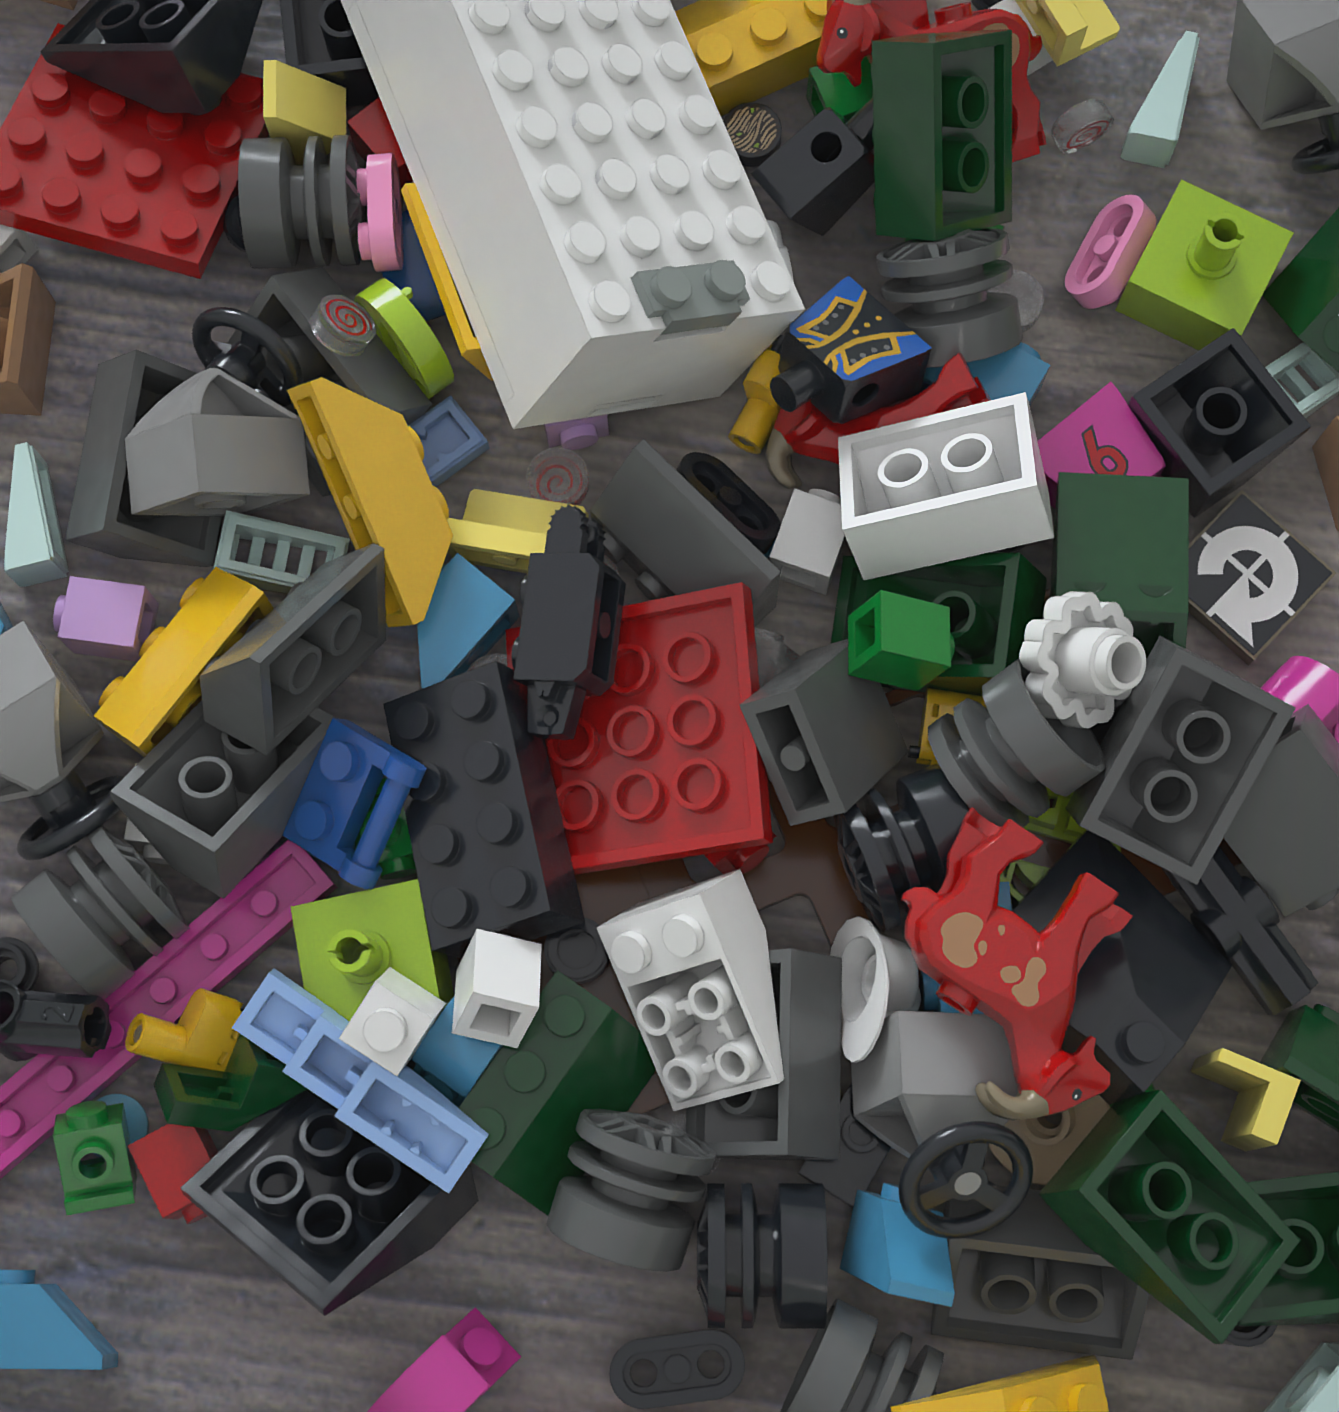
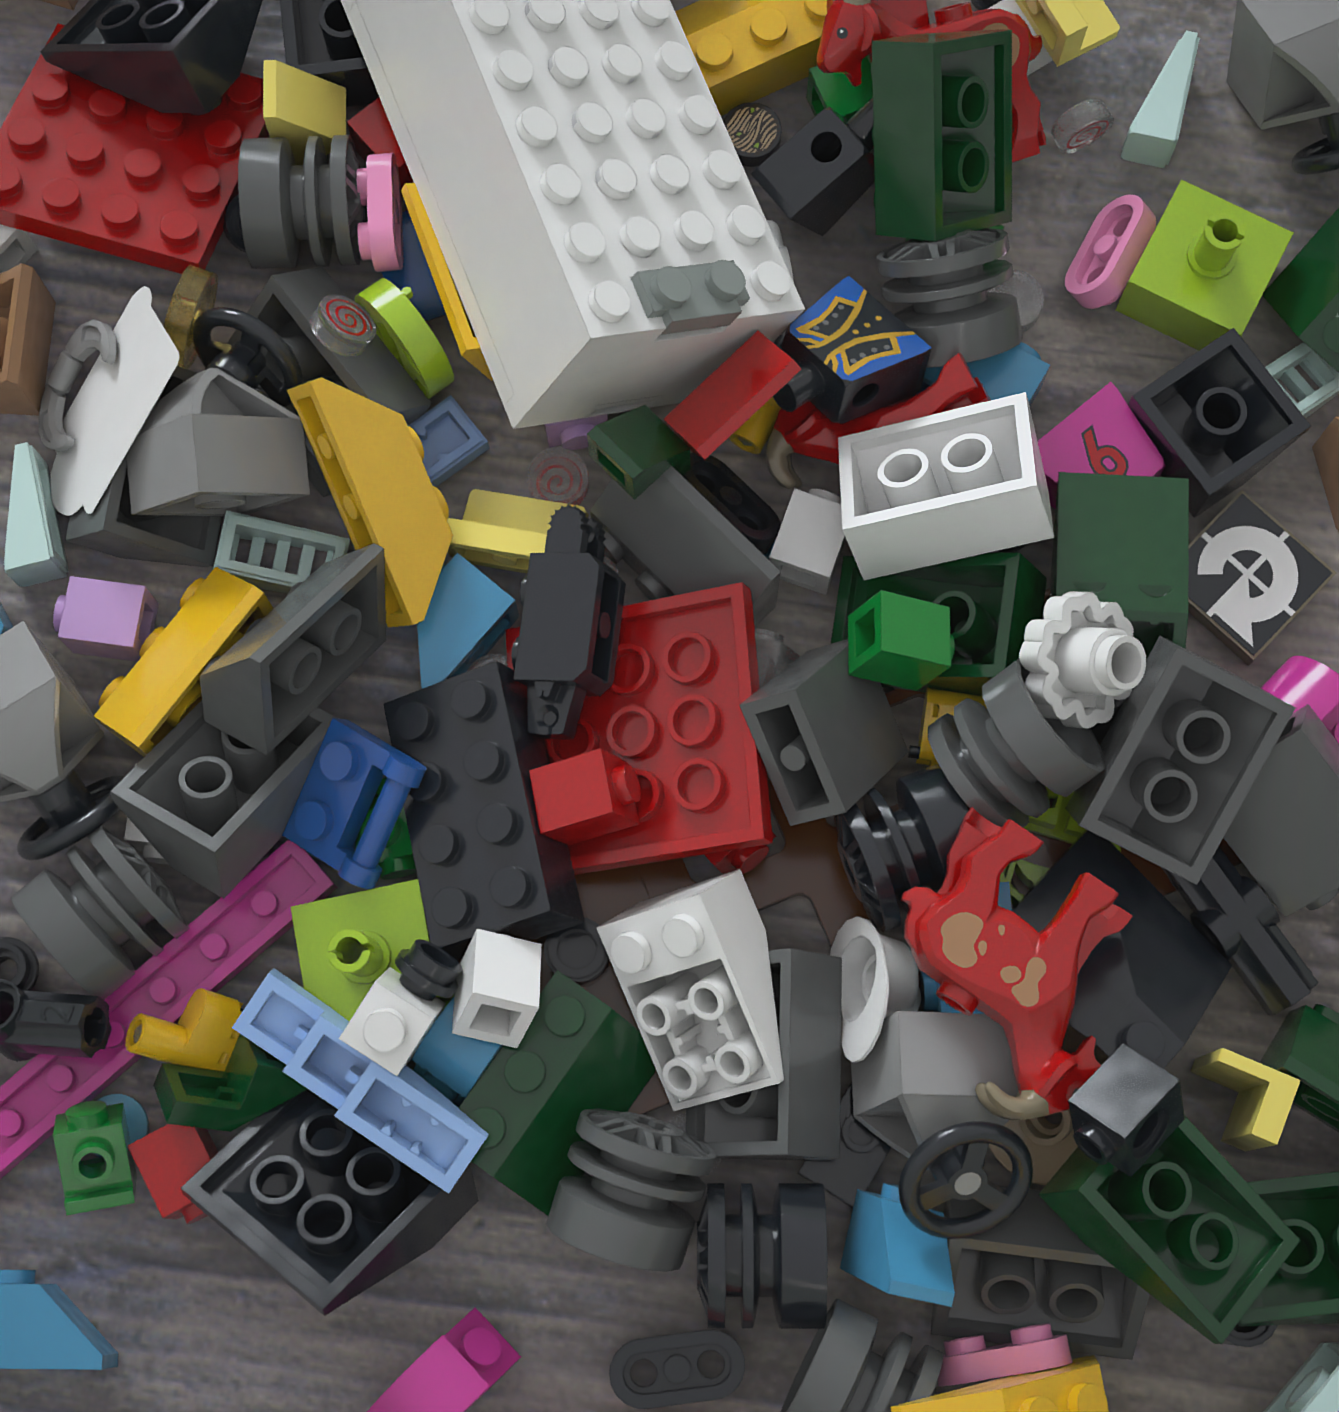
(84, 341): none -> light grey piece
(113, 407): none -> white sticker
(192, 296): none -> clear yellow piece
(428, 970): none -> black plate
(585, 796): none -> red brick
(637, 449): none -> dark green slope
(731, 394): none -> red slope
(1031, 1350): none -> bright pink plate
(1126, 1110): none -> brick

